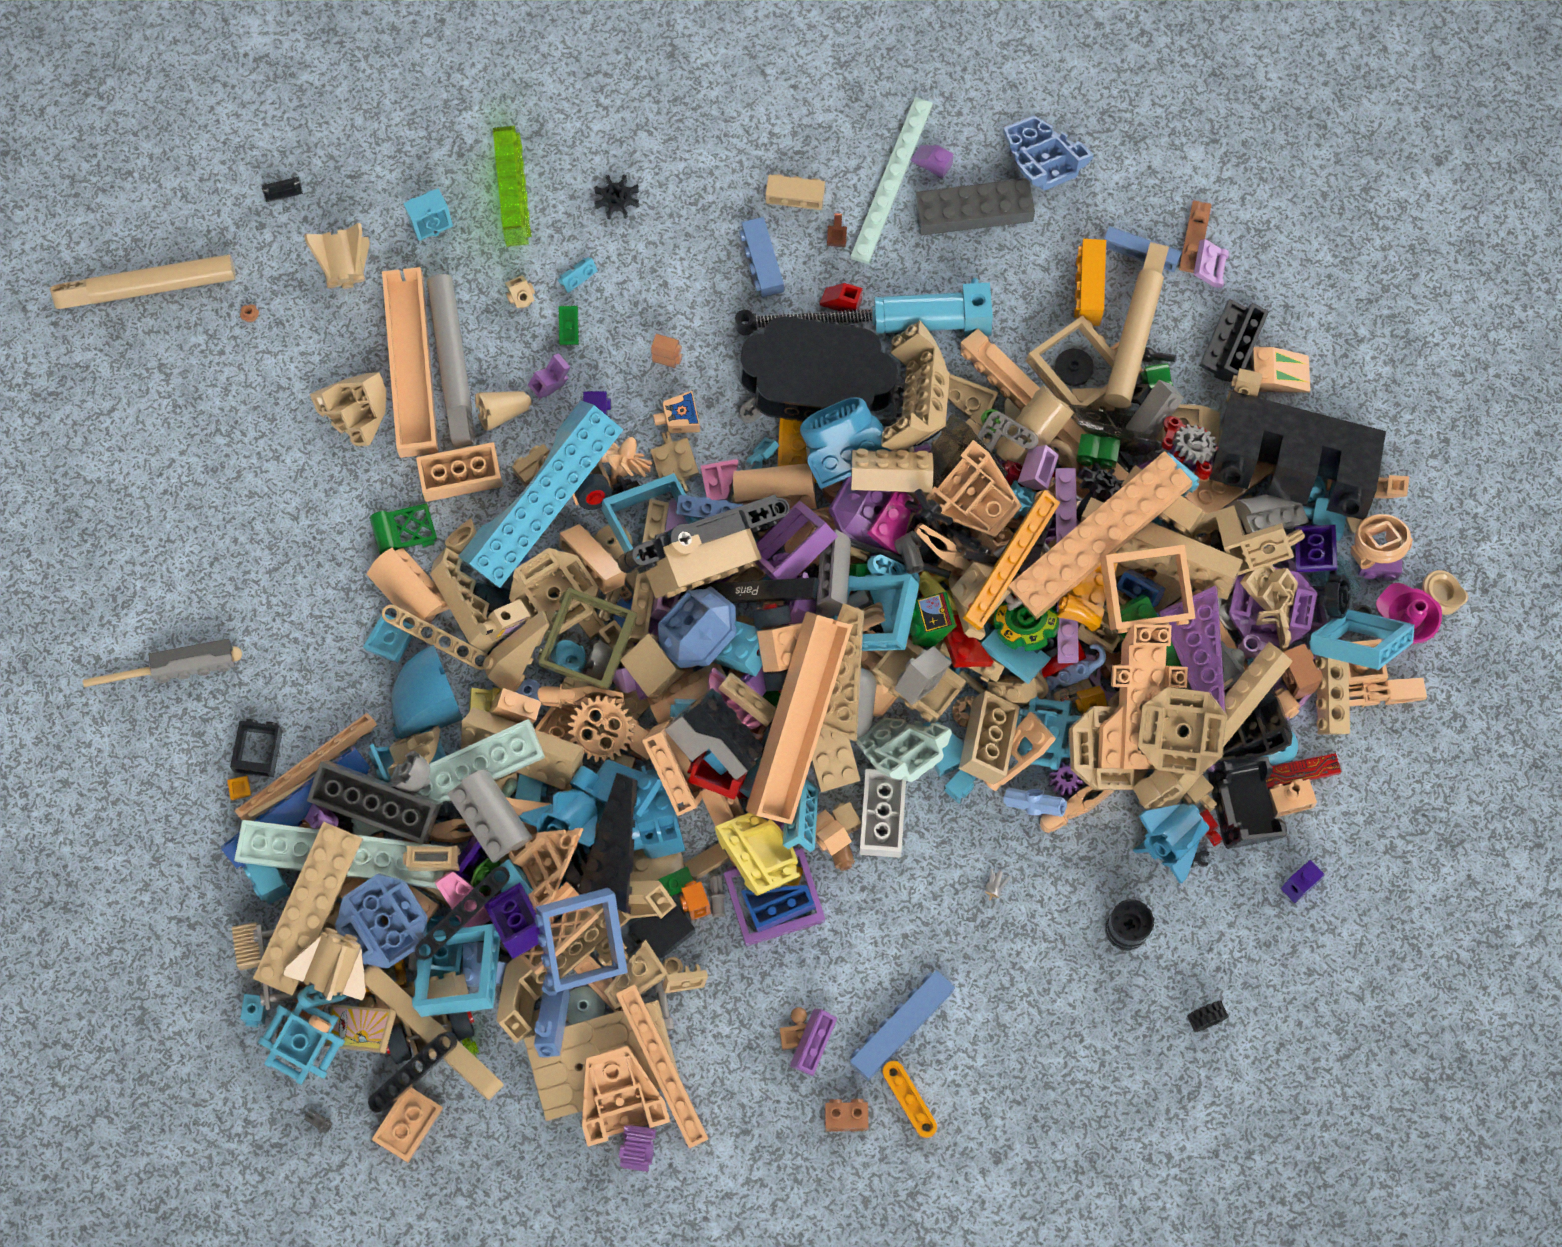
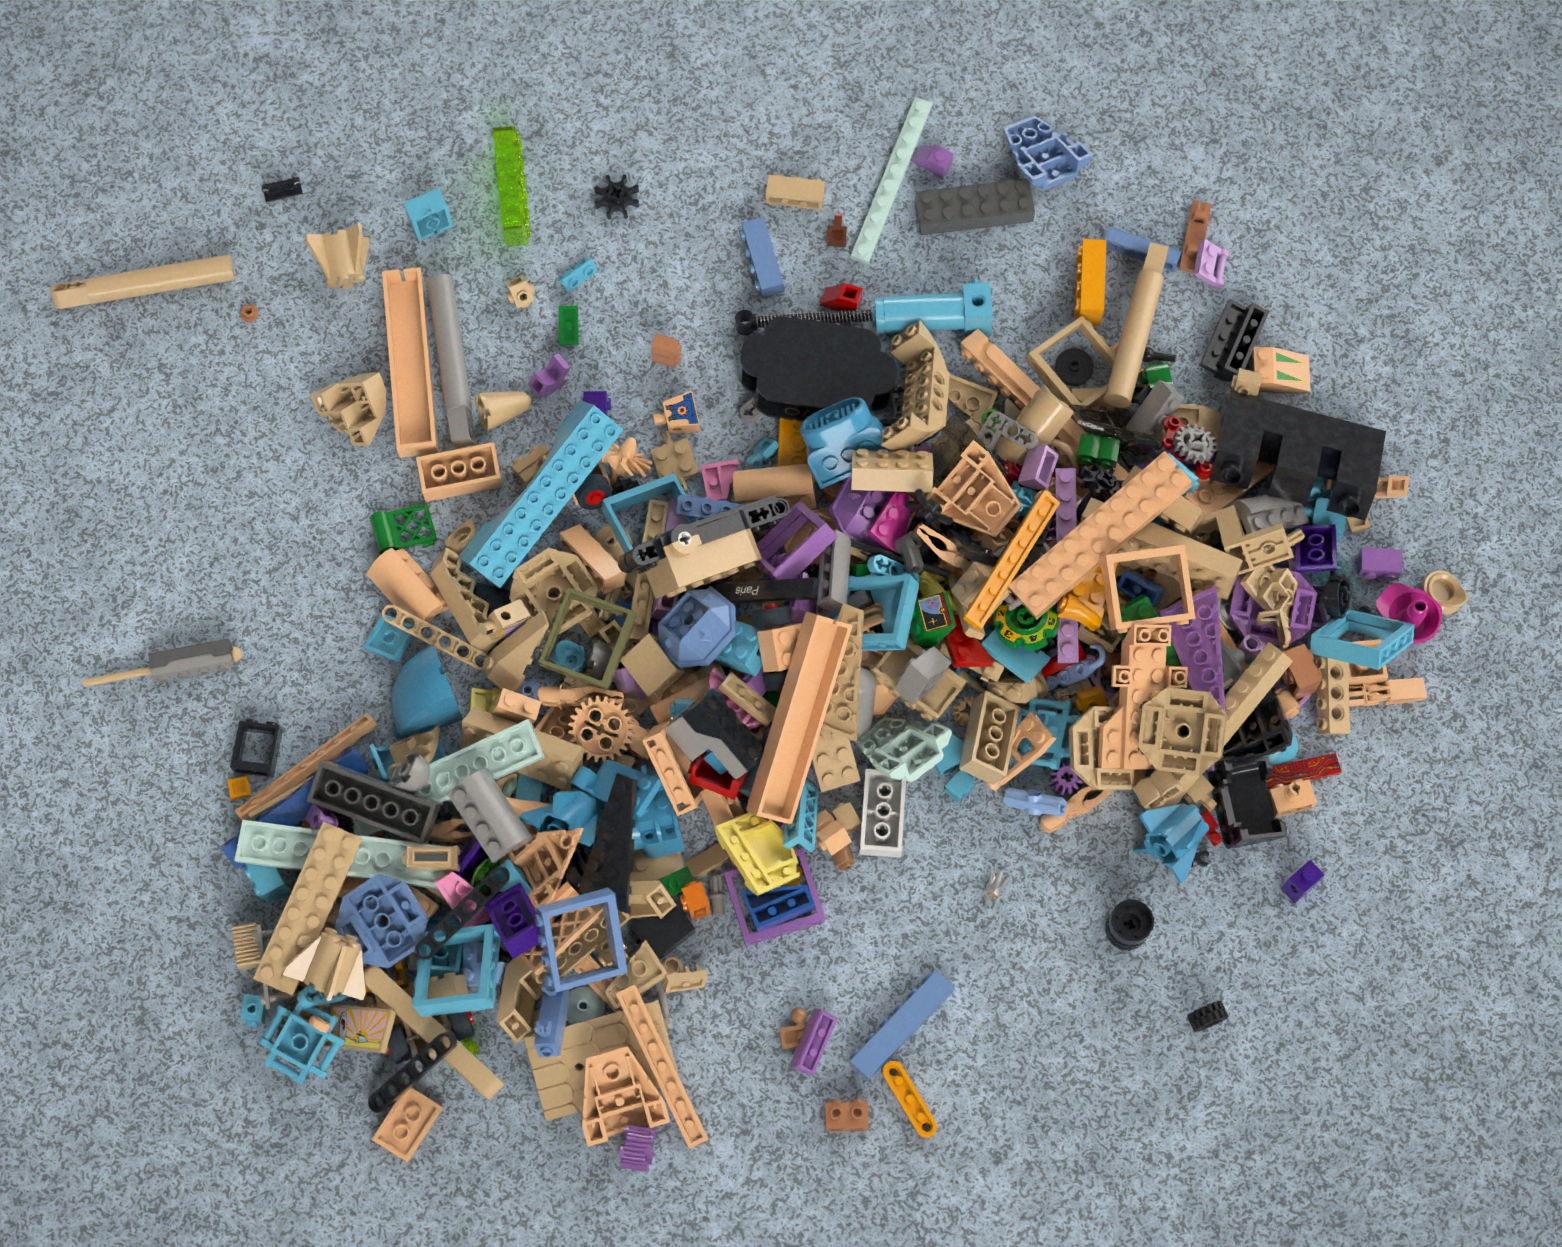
(317, 1120): dark grey pin -> none
(1366, 549): light nougat piece -> none

